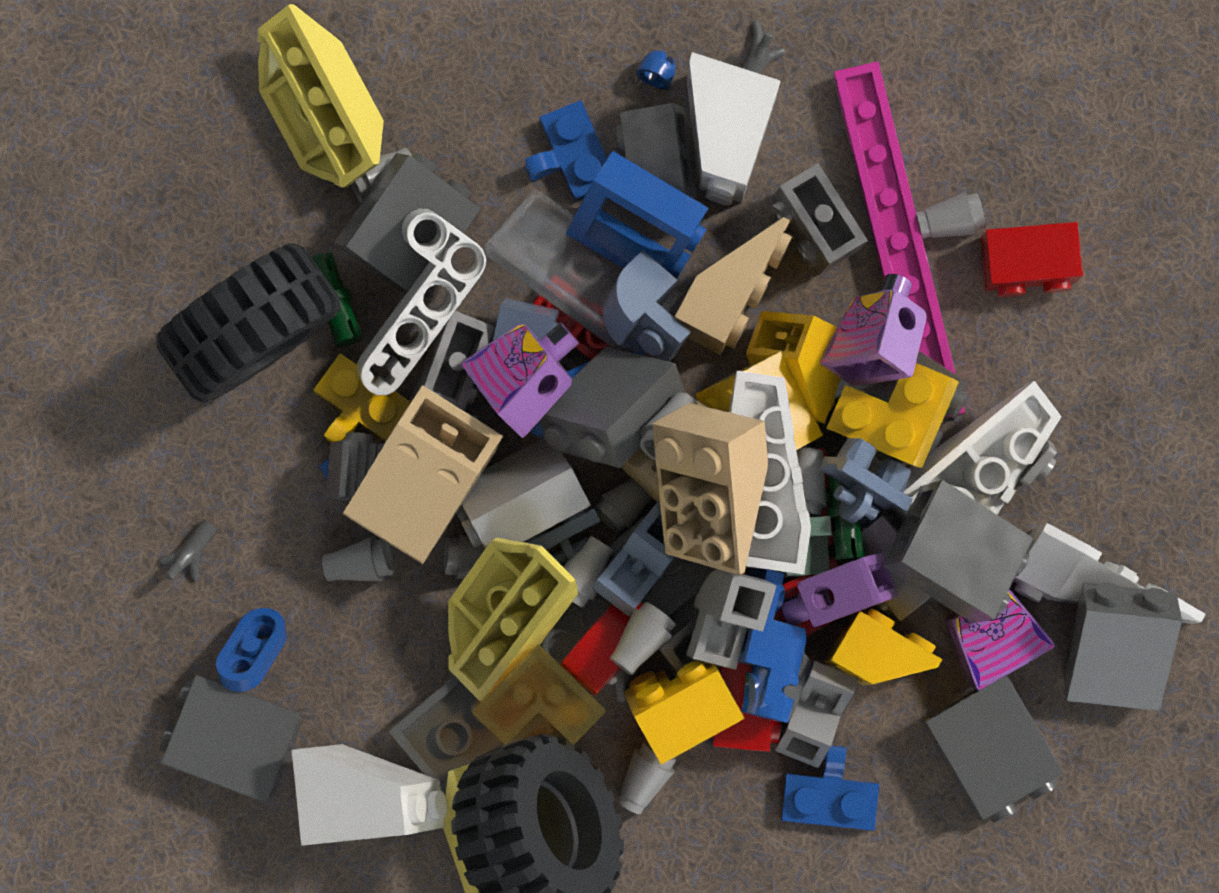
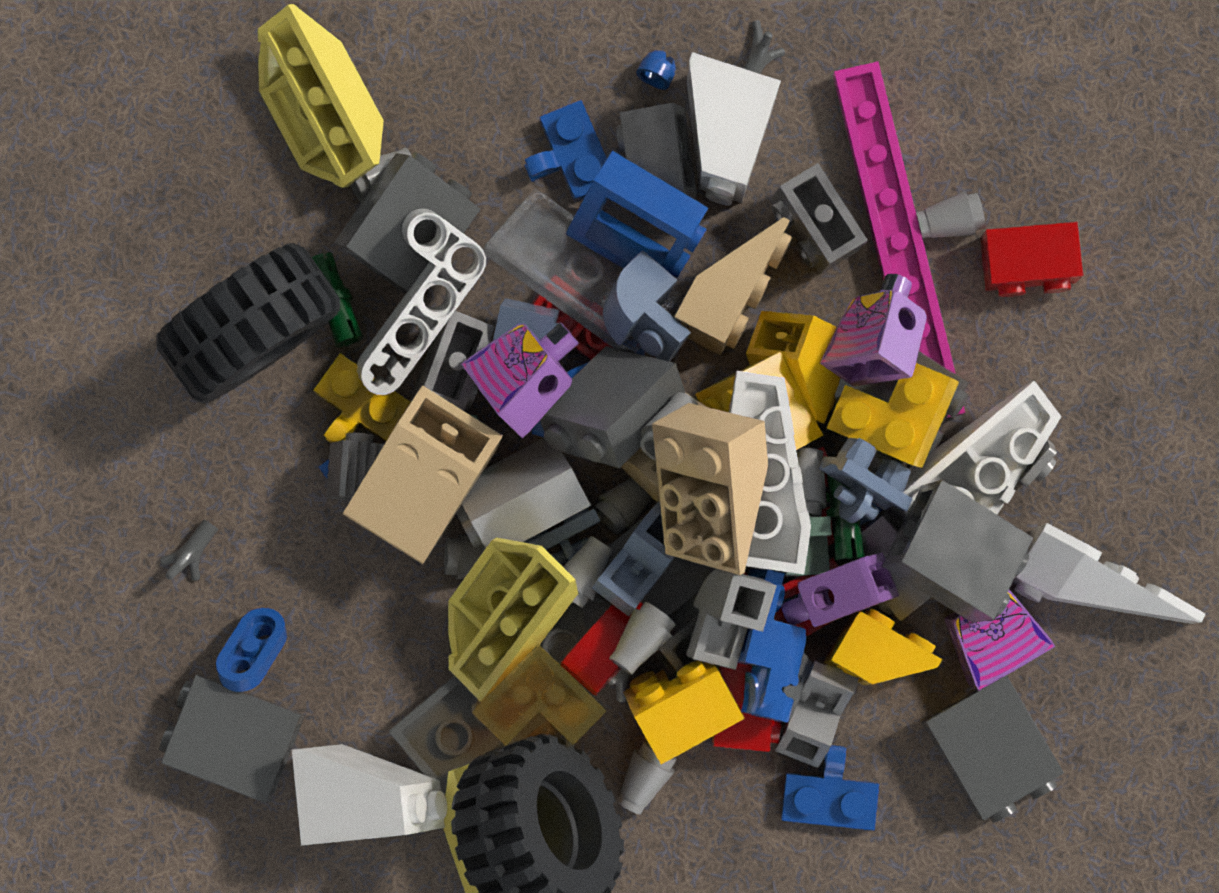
(362, 561): light grey cone -> none
(1122, 646): brick -> none

